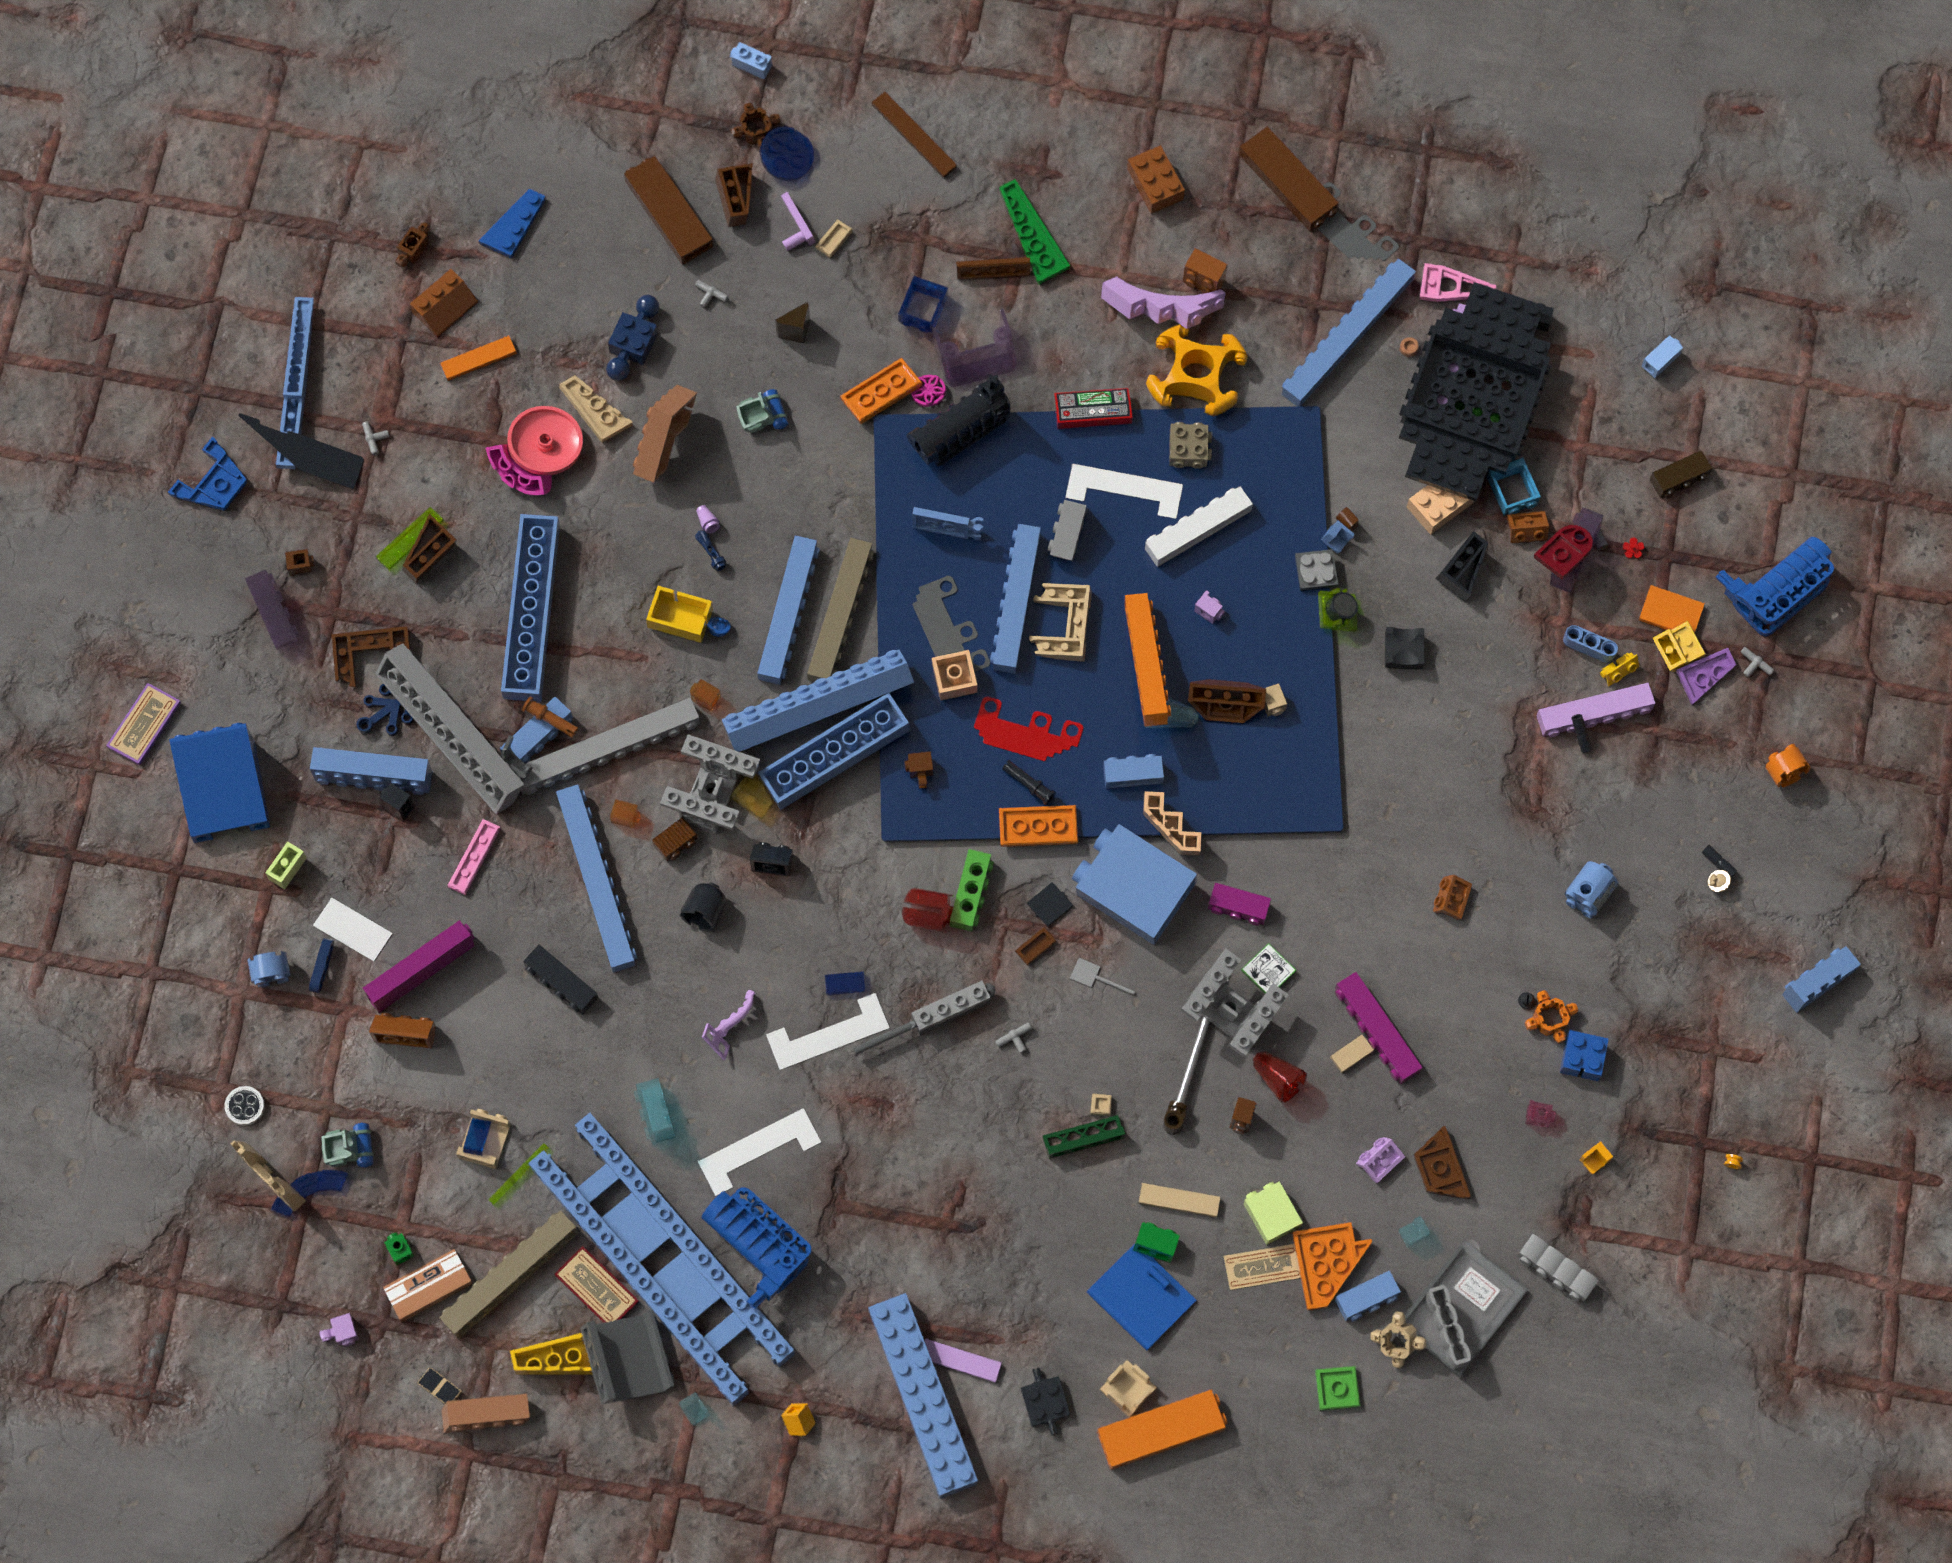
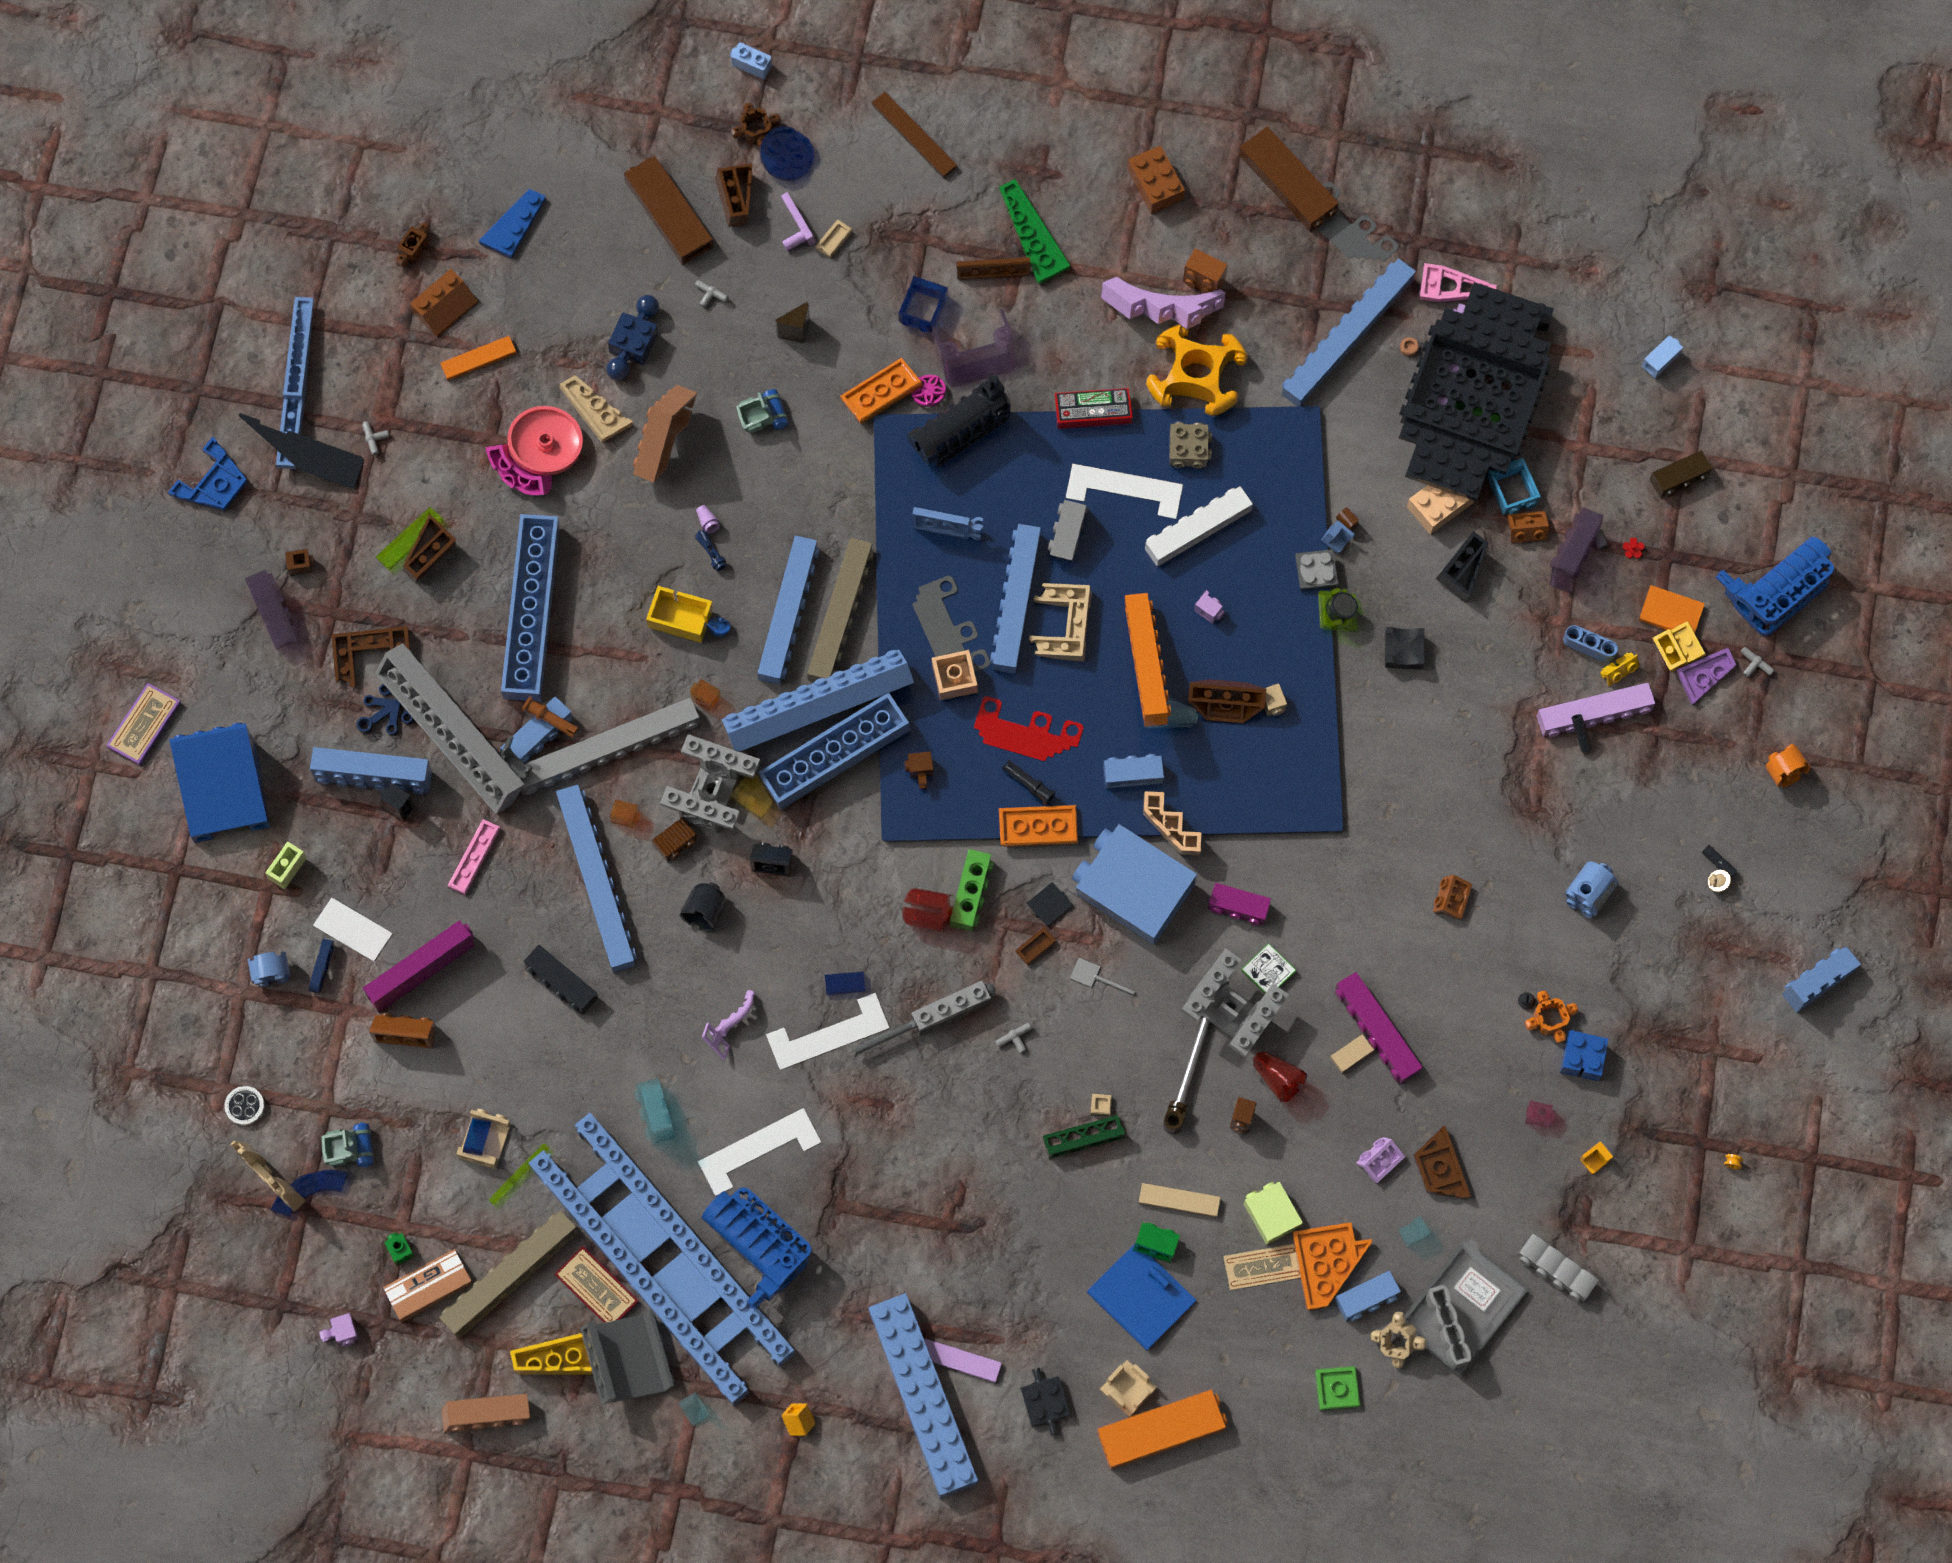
(439, 1386): black tile -> none
(1563, 551): dark red plate -> none

